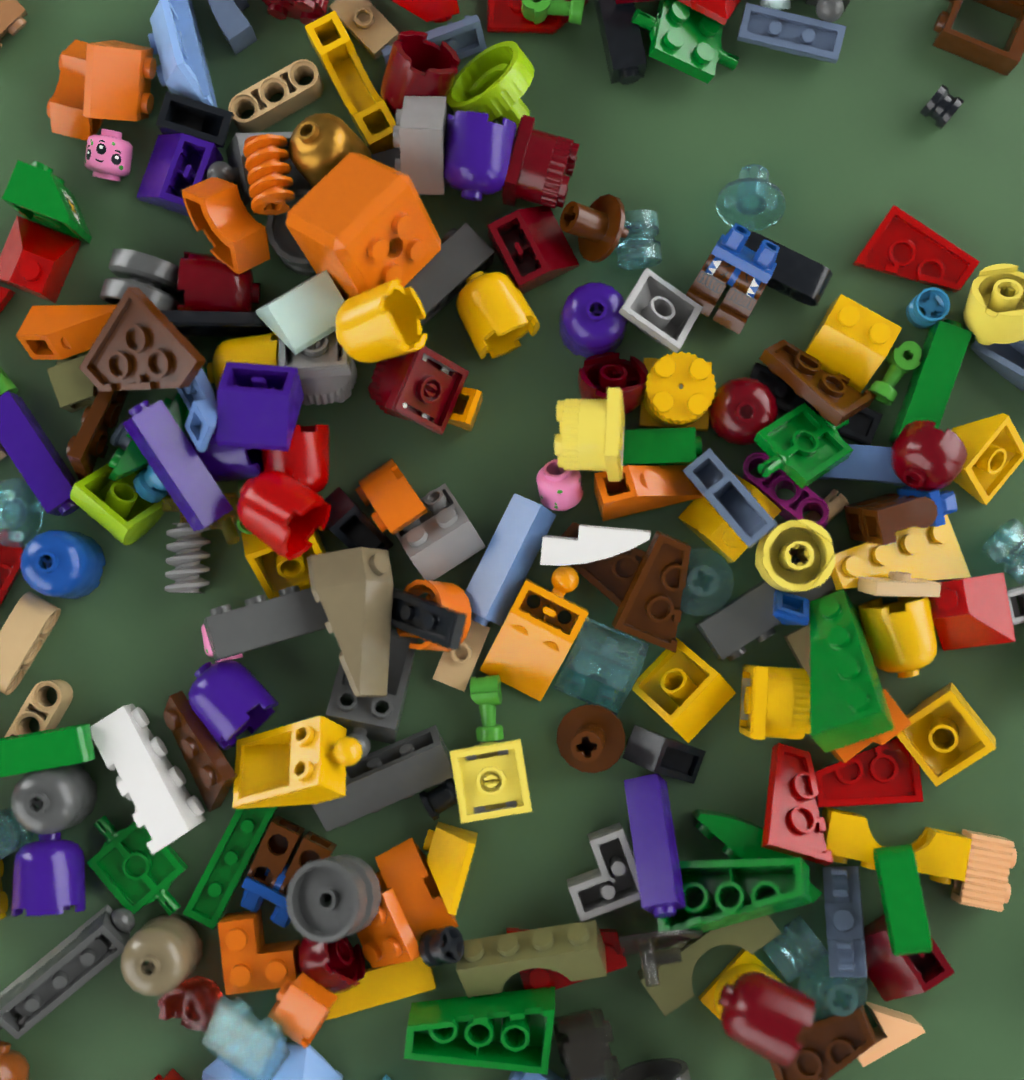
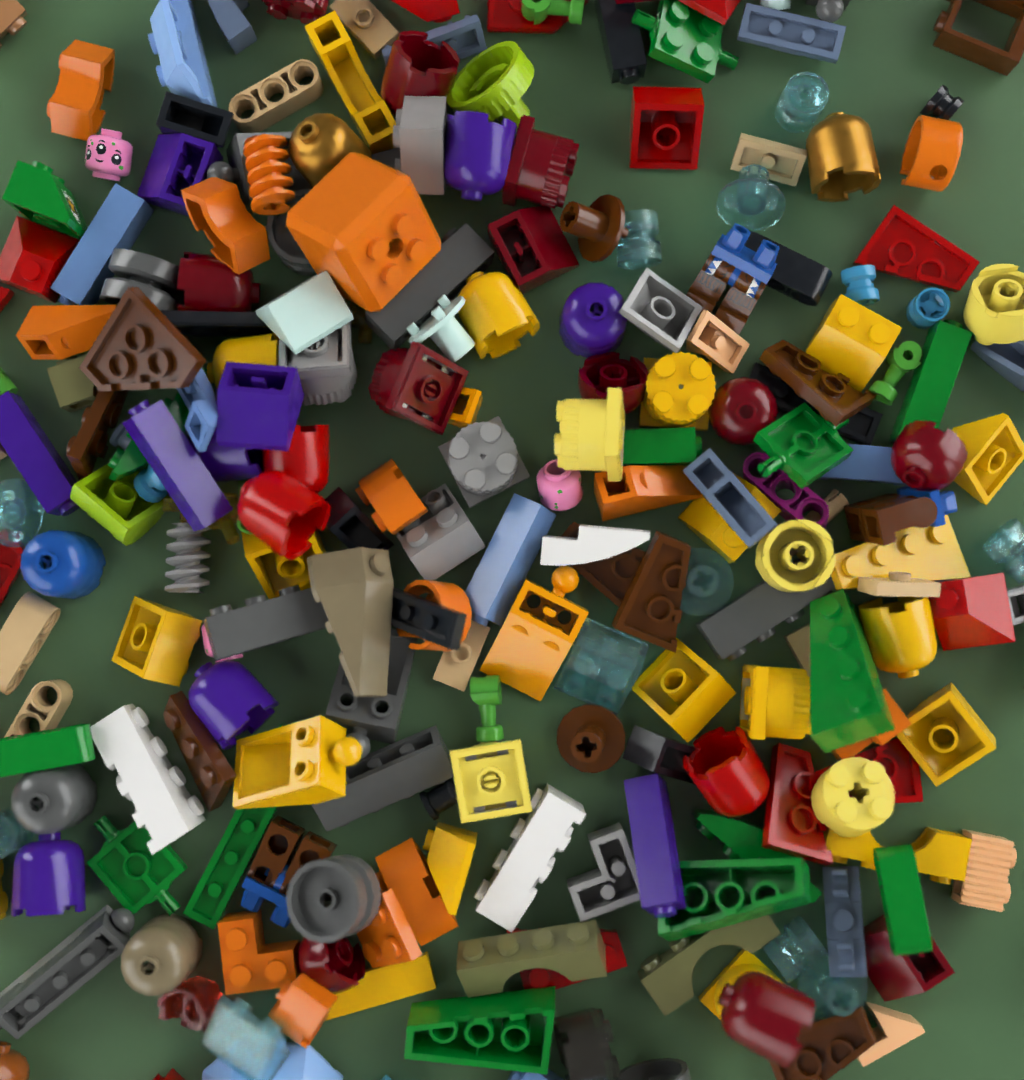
(113, 227): none -> medium blue brick
(118, 81): orange slope -> none
(157, 642): none -> yellow slope
(381, 323): yellow cylinder -> none
(441, 946): black wheel -> none
(444, 329): none -> light aqua piece
(483, 460): none -> light grey piece
(528, 857): none -> white wedge
(650, 959): clear smoke shield -> none
(665, 127): none -> red slope
(716, 342): none -> light nougat slope
(728, 772): none -> red cylinder
(780, 160): none -> tan plate
(790, 608): blue slope -> none
(802, 102): none -> clear light blue wheel
(841, 157): none -> pearl gold cylinder
(847, 814): none -> light yellow brick
(859, 284): none -> dark azure wheel
(931, 153): none -> orange piece

